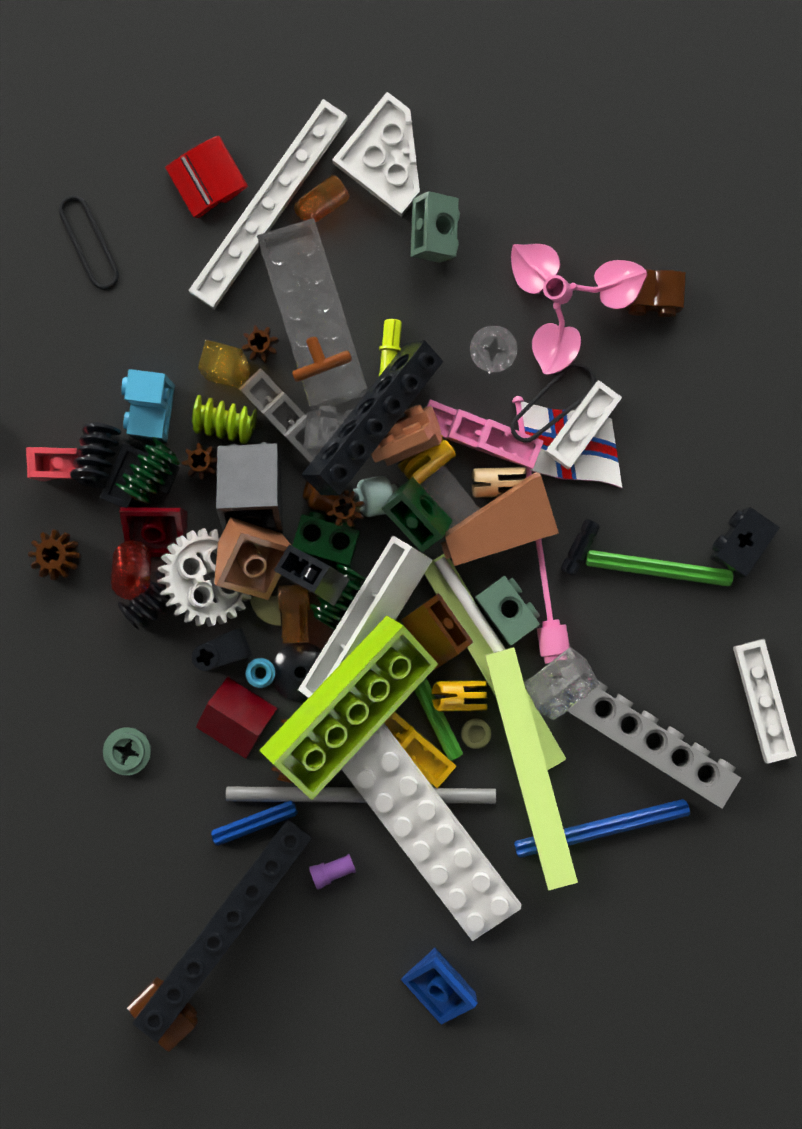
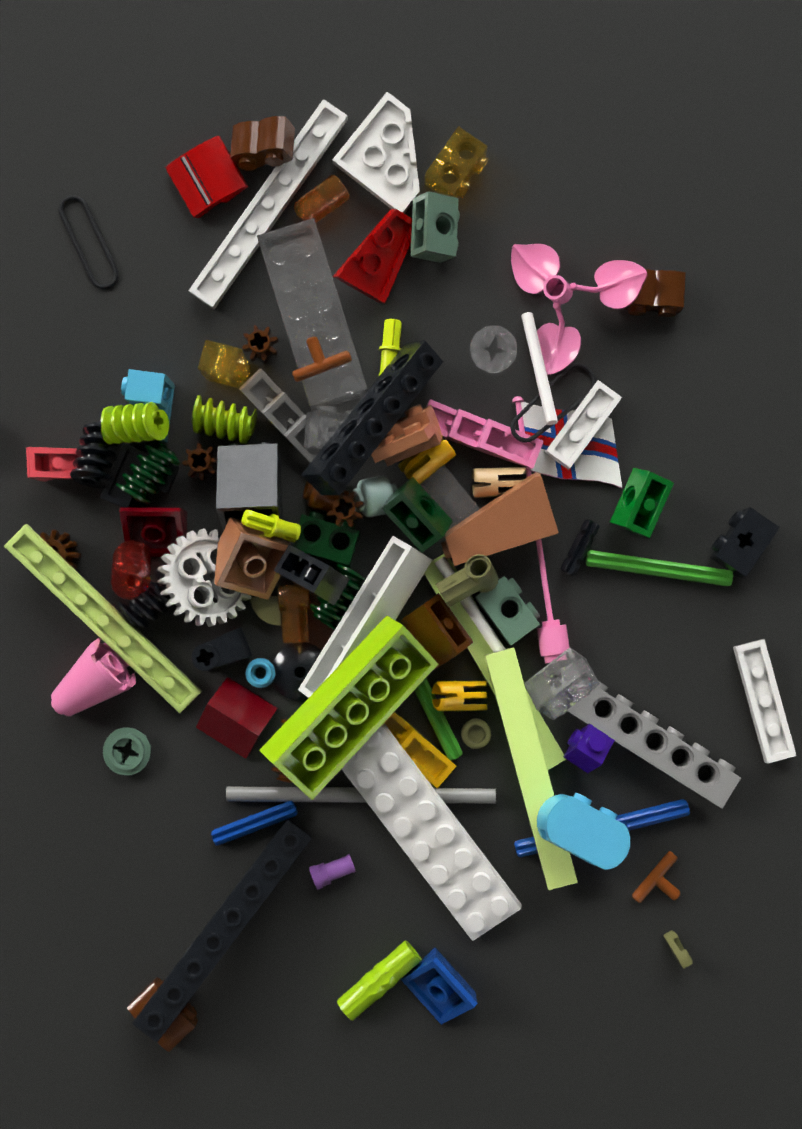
(91, 680): none -> bright pink cone
(102, 618): none -> yellowish green tile
(134, 423): none -> lime piece
(262, 142): none -> reddish brown brick
(271, 525): none -> neon yellow axle
(379, 257): none -> red wing
(379, 980): none -> lime axle
(450, 162): none -> clear yellow brick
(467, 582): none -> olive piece
(539, 368): none -> white bar
(584, 830): none -> medium azure brick
(588, 748): none -> dark purple brick
(641, 502): none -> green brick
(656, 878): none -> dark orange piece
(681, 954): none -> olive tile

